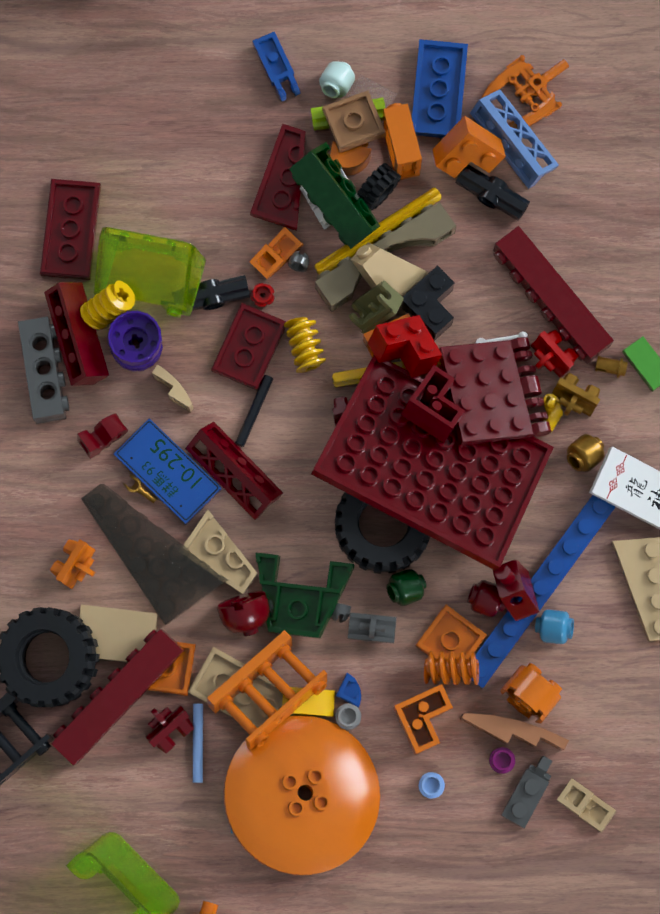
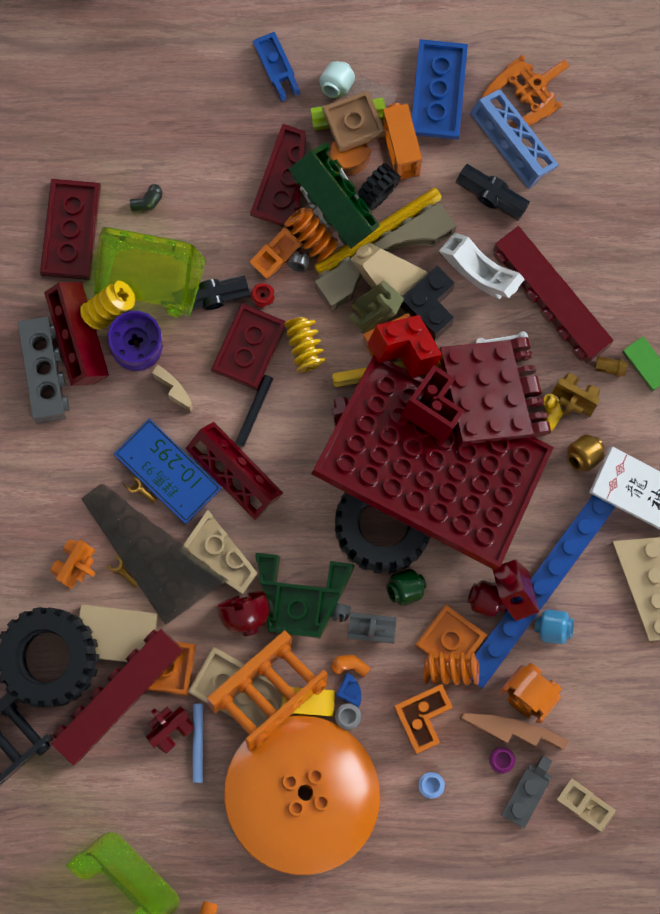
(105, 432): dark red leg -> none
(123, 572): none -> pearl gold hand
(149, 200): none -> pearl dark grey arm
(314, 233): none -> orange piece
(349, 662): none -> orange arm
(467, 144): orange brick -> none
(479, 269): none -> white arch
(551, 355): red hips -> none

